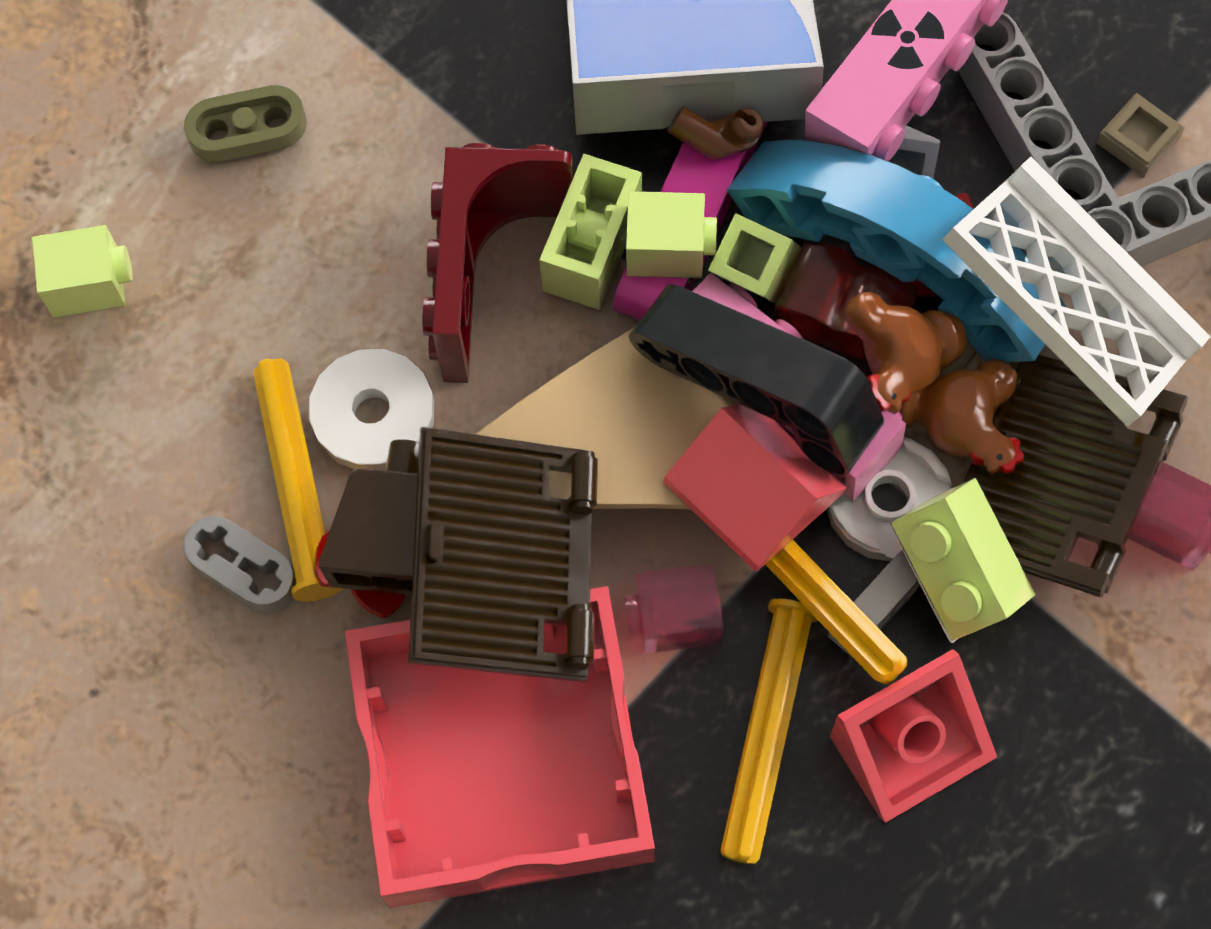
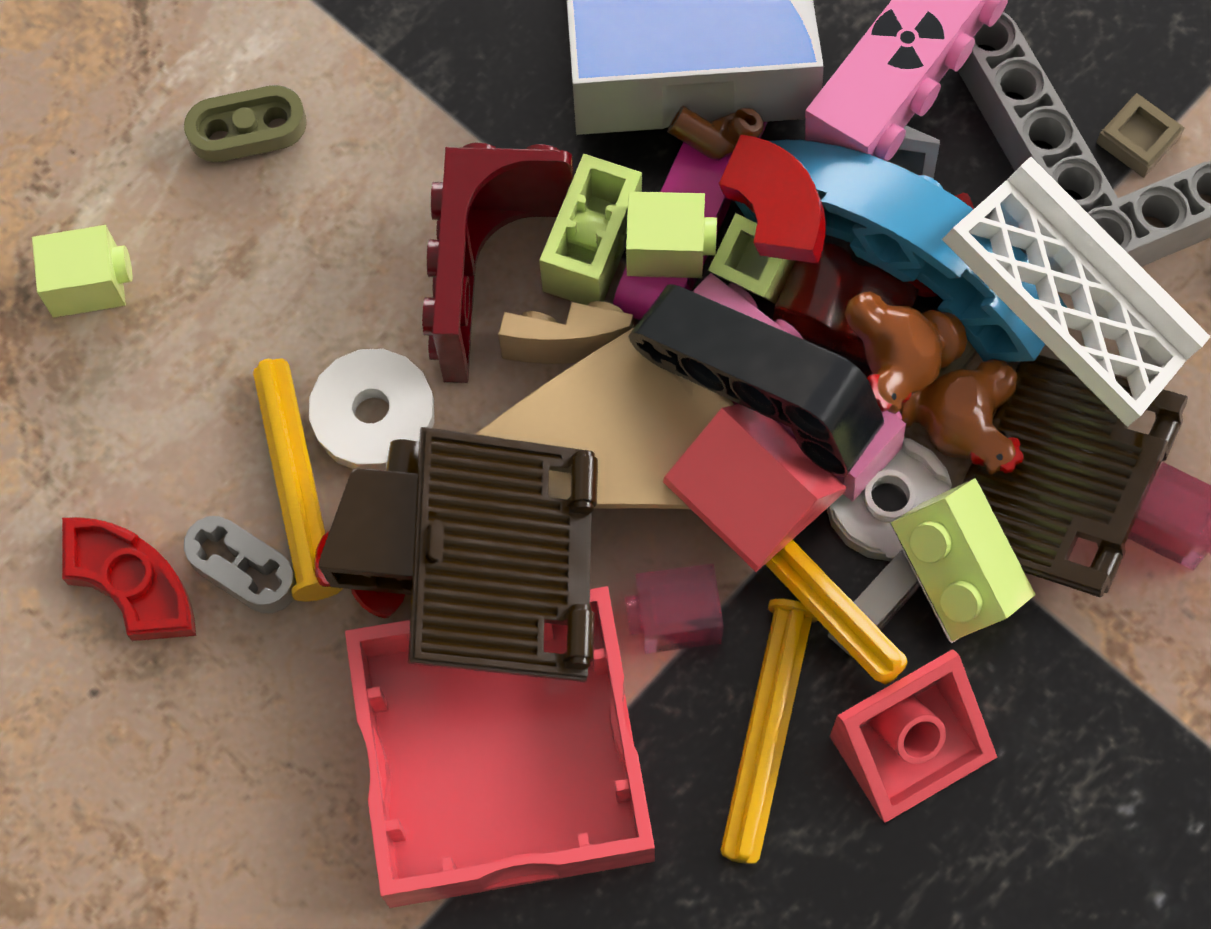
(129, 573): none -> red tile
(540, 339): none -> tan slope
(780, 195): none -> red tile

